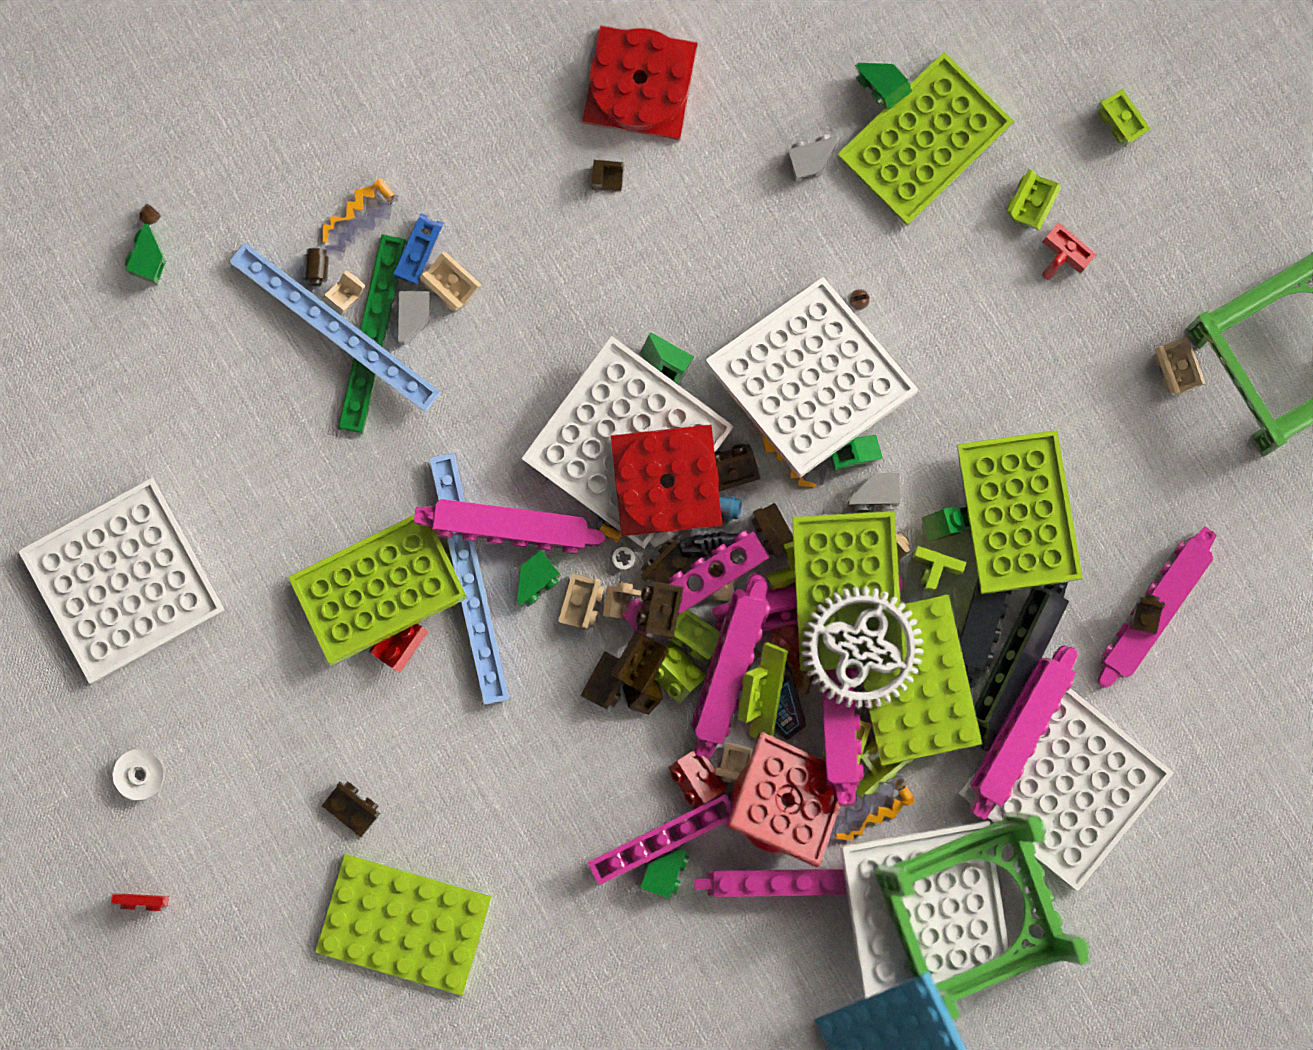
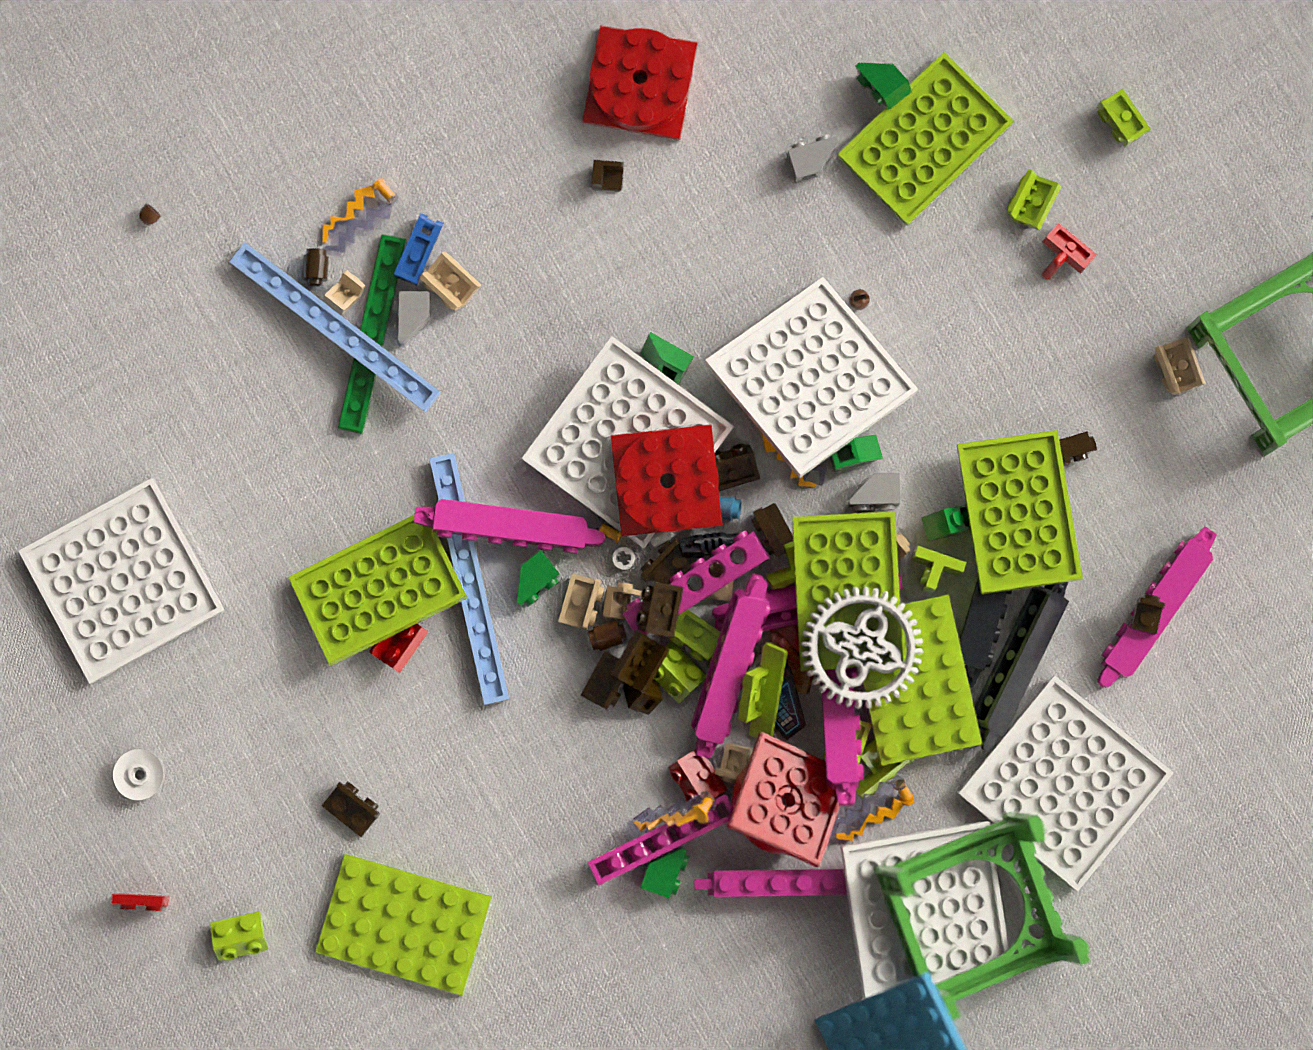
(147, 257): green slope -> none
(238, 936): none -> lime bracket
(607, 635): none -> reddish brown brick
(700, 803): none -> piece
(1022, 730): dark pink hinge -> none
(1077, 447): none -> dark brown brick

